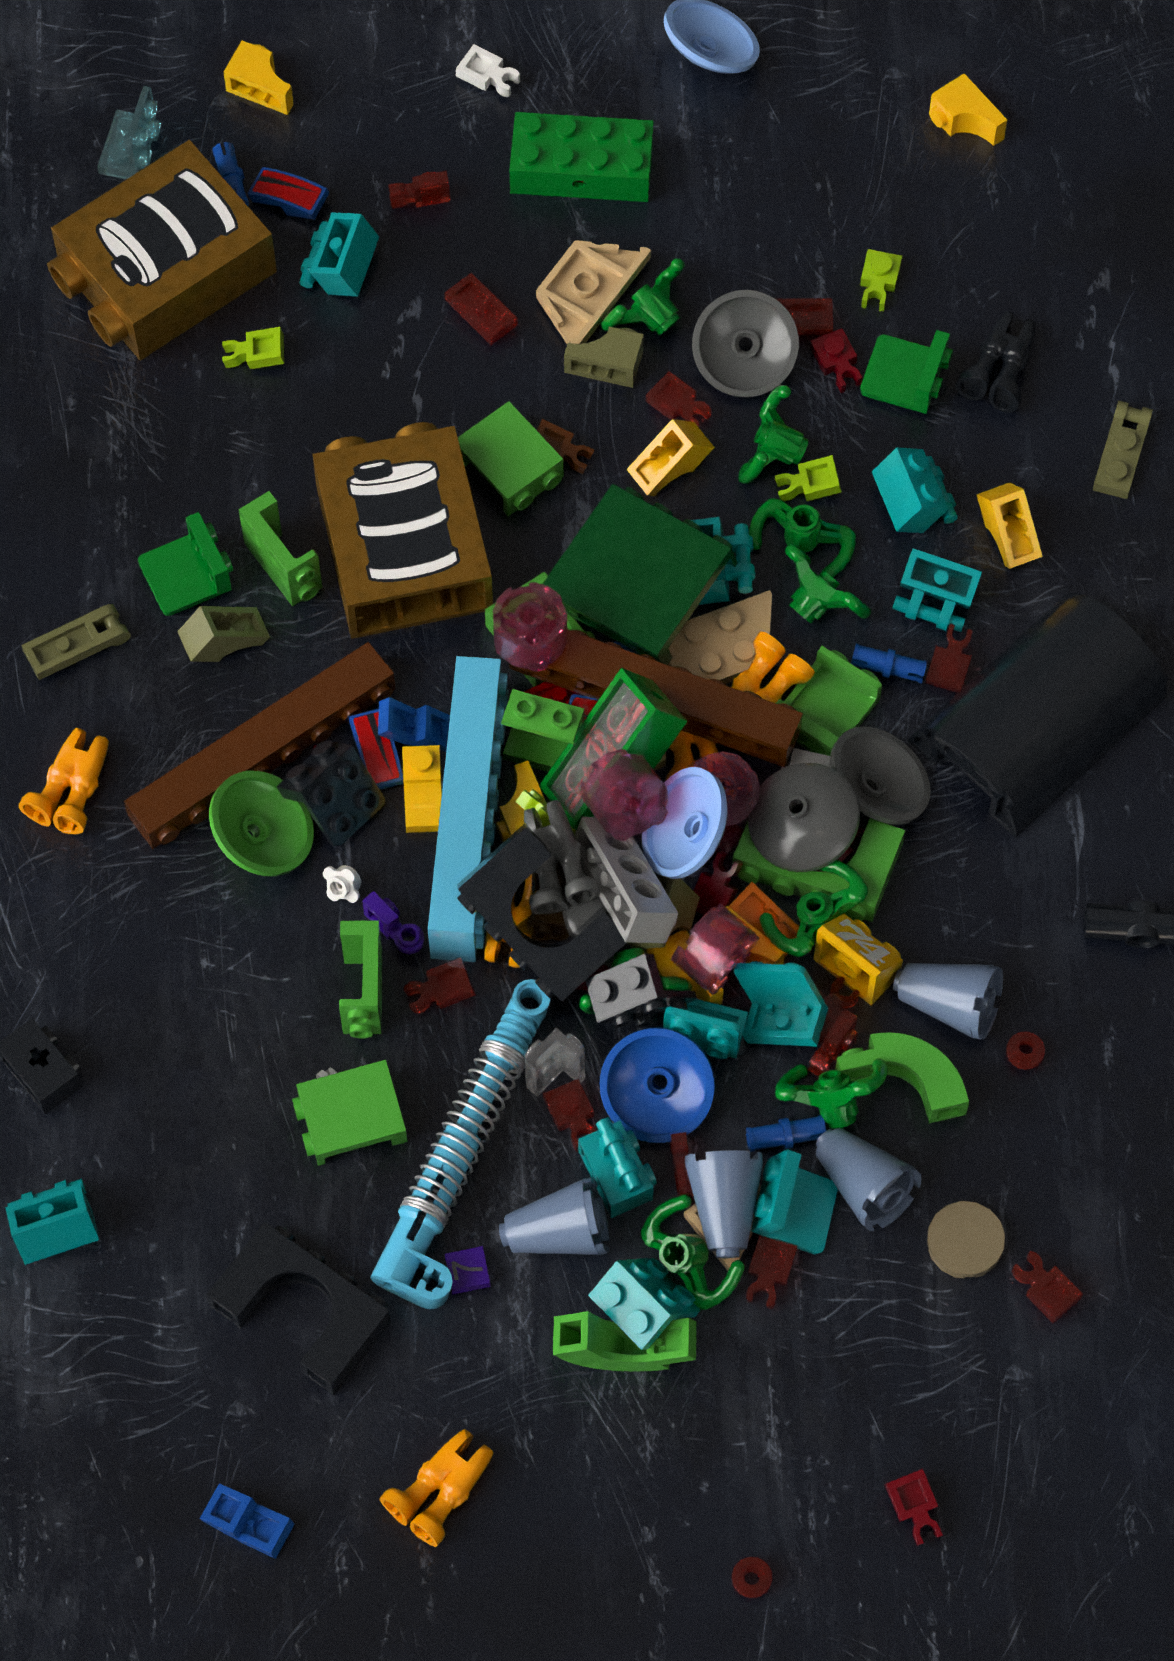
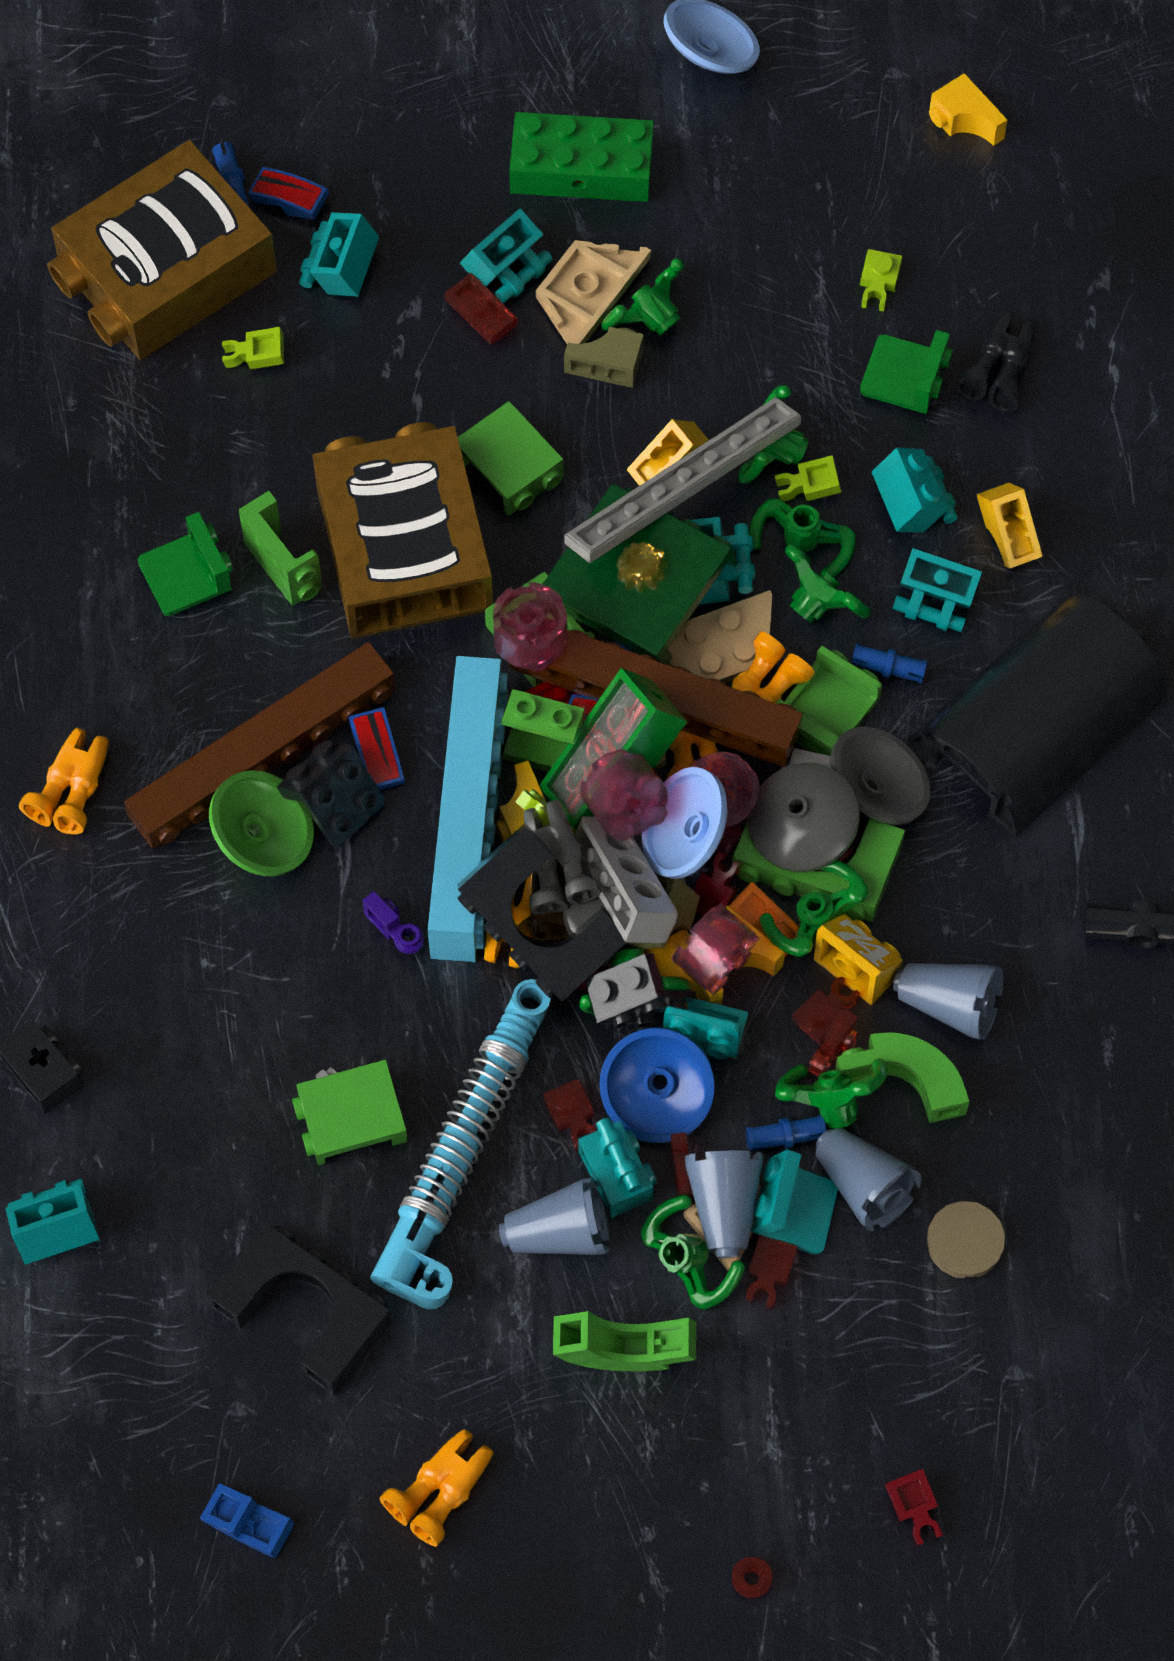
(75, 641): olive plate -> none
(130, 139): clear light blue bracket -> none
(220, 631): olive arch -> none
(254, 78): yellow arch -> none
(342, 883): white plate -> none
(363, 946): bright green panel -> none
(413, 726): blue slope -> none
(422, 787): yellow arch -> none
(424, 190): clear red plate -> none
(446, 985): clear red plate -> none
(468, 1270): dark purple tile -> none
(485, 68): white plate -> none
(501, 249): none -> teal brick
(551, 1057): clear bracket -> none
(560, 441): reddish brown plate -> none
(641, 566): none -> clear yellow piece
(642, 1299): teal bracket -> none
(676, 398): clear red plate -> none
(682, 480): none -> light grey tile
(740, 316): dark grey dish -> none
(783, 1006): teal bracket -> none
(810, 315): clear red plate -> none
(836, 355): dark red plate -> none
(949, 665): clear red plate -> none
(1022, 1060): clear red plate -> none
(1049, 1291): clear red plate -> none
(1122, 451): olive plate -> none

